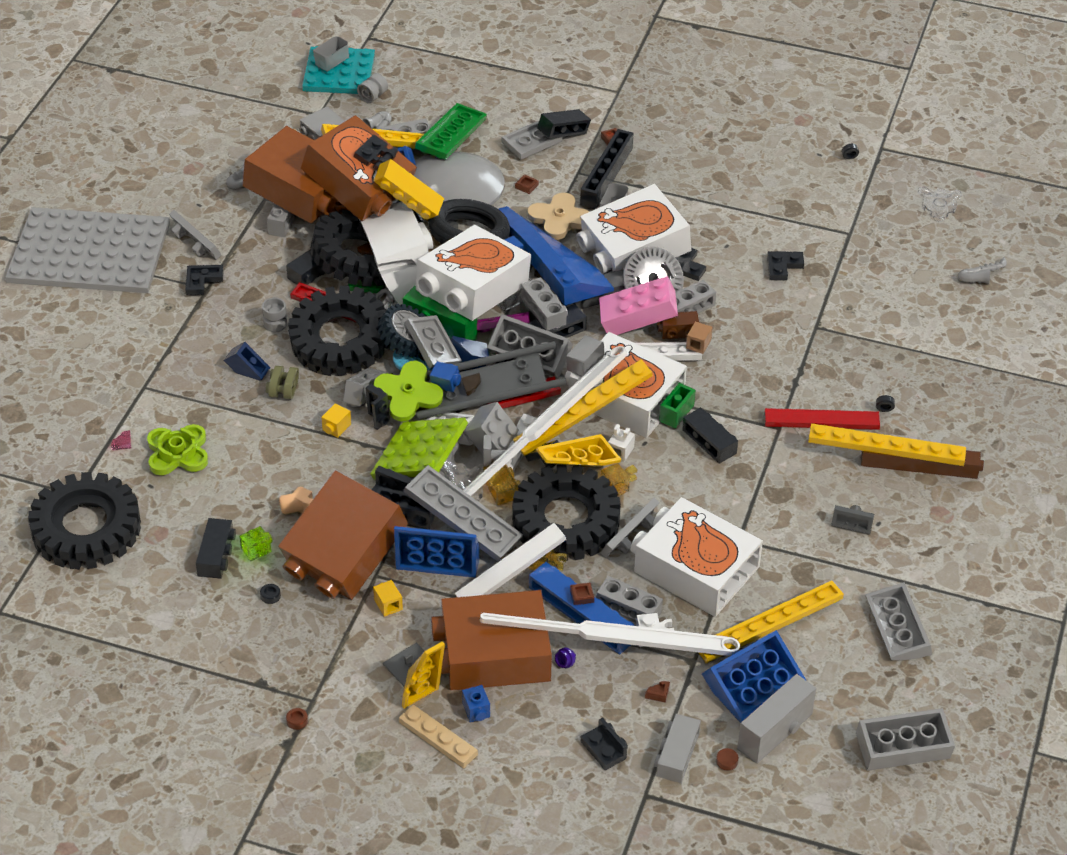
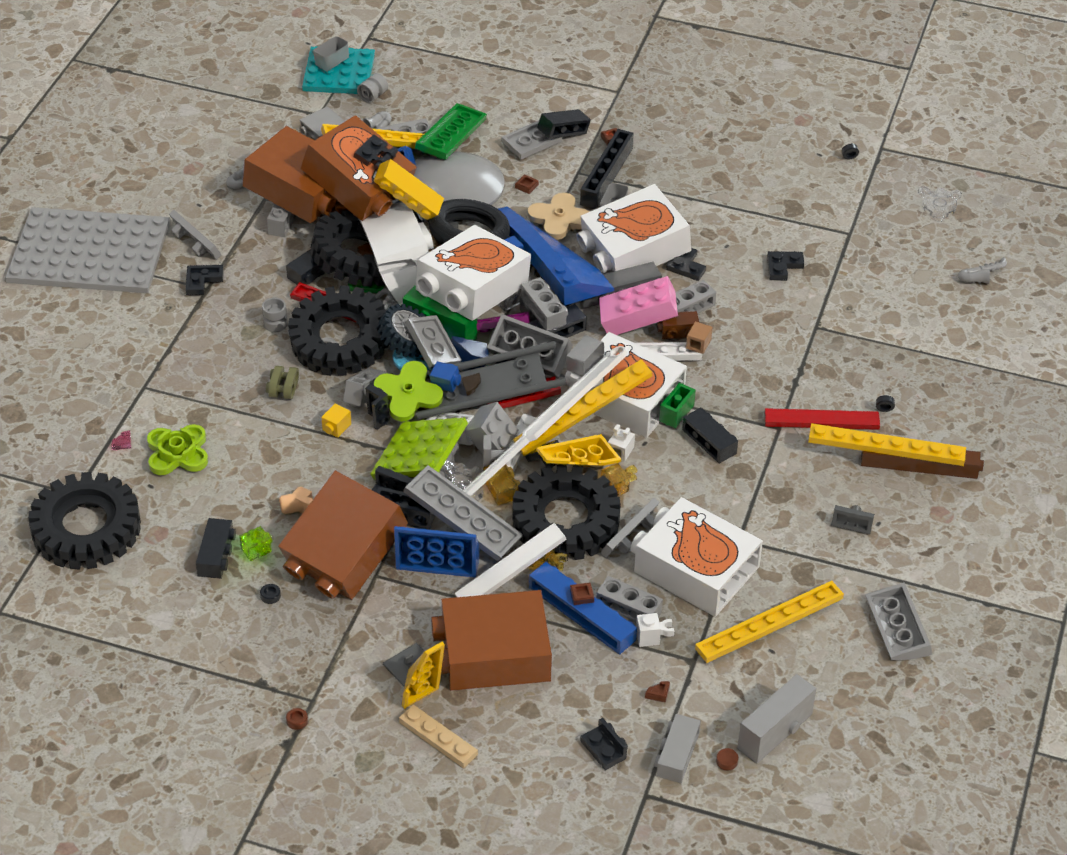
(246, 362): dark blue slope -> none
(387, 598): yellow brick -> none
(476, 703): blue brick -> none
(565, 658): dark purple plate -> none
(623, 634): white piece -> none
(649, 261): light grey piece -> none
(752, 675): blue slope -> none
(905, 739): light grey brick -> none

